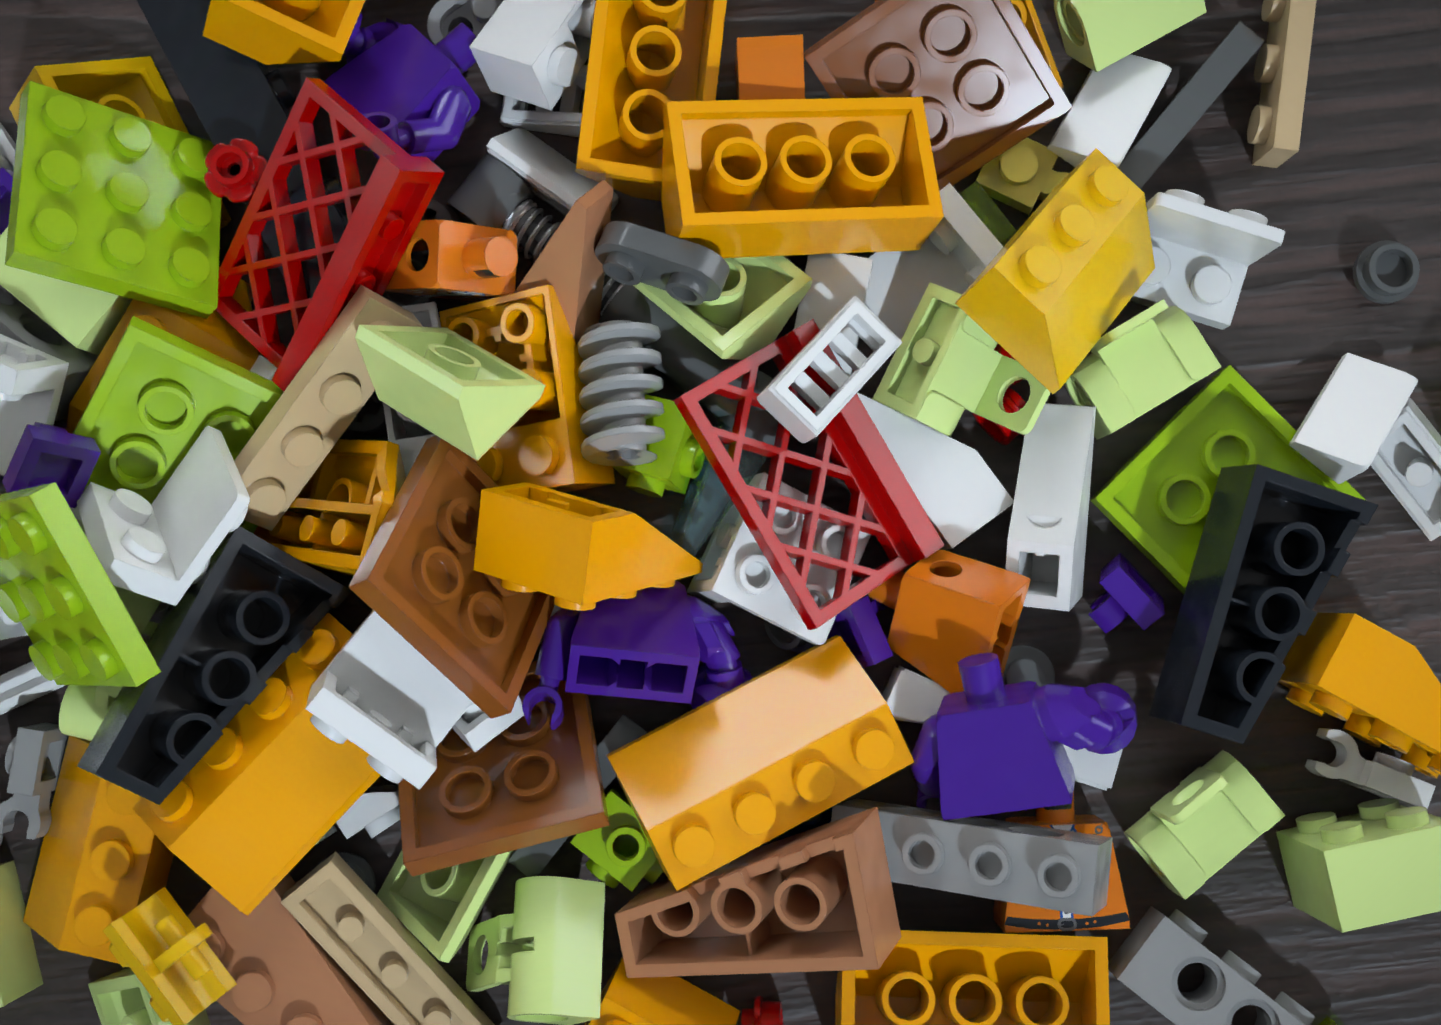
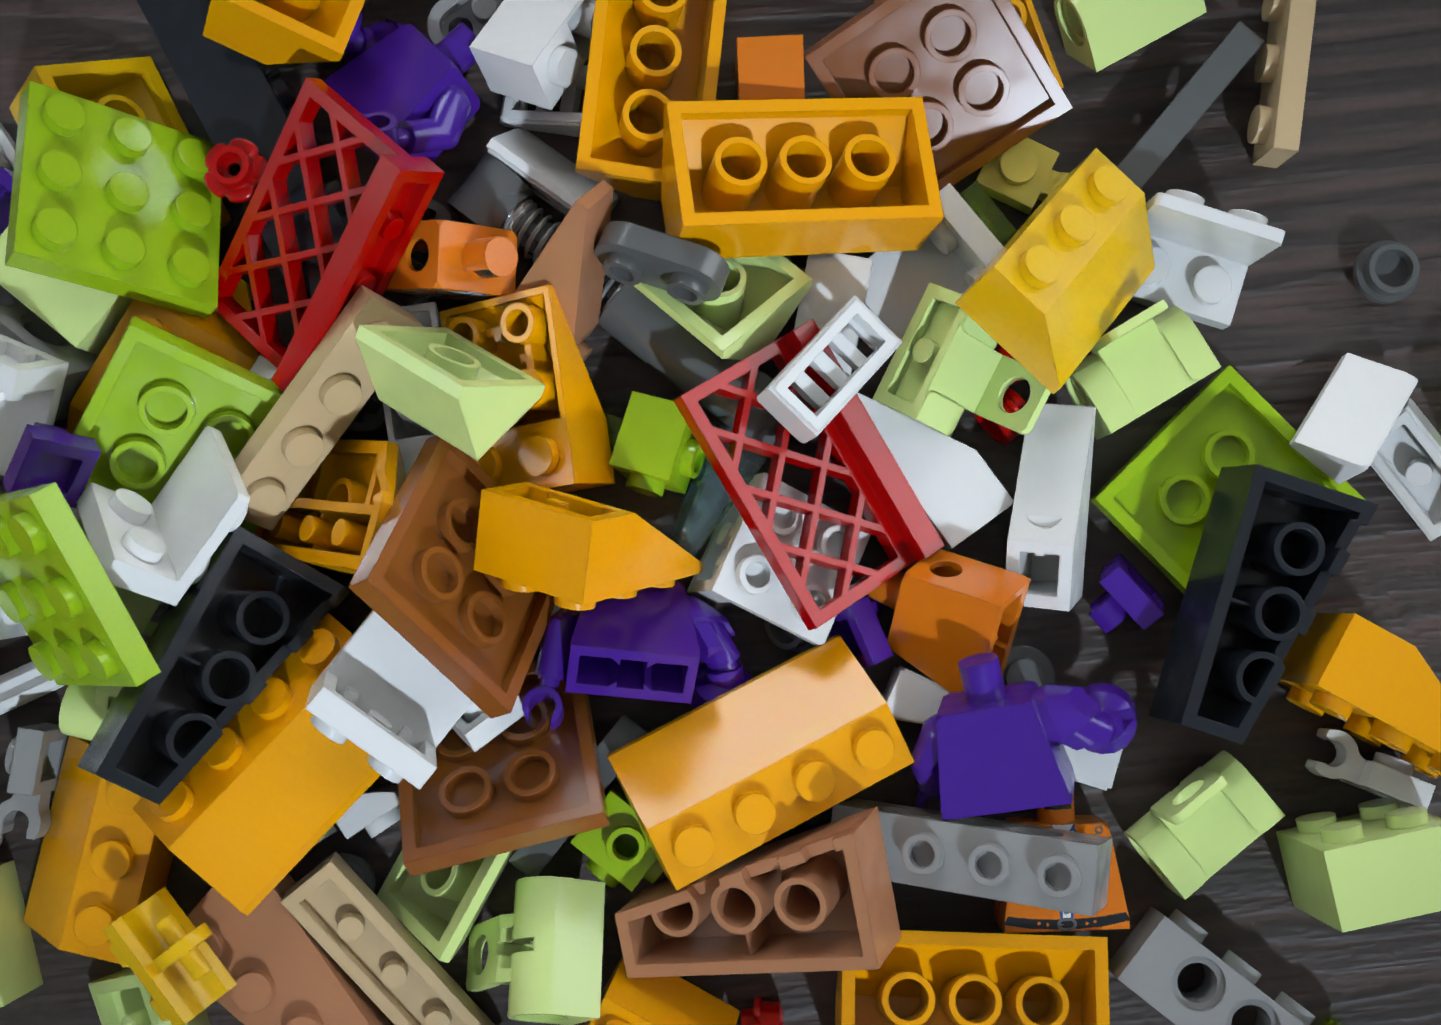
(617, 392): light grey piece -> none
(1110, 110): white slope -> none

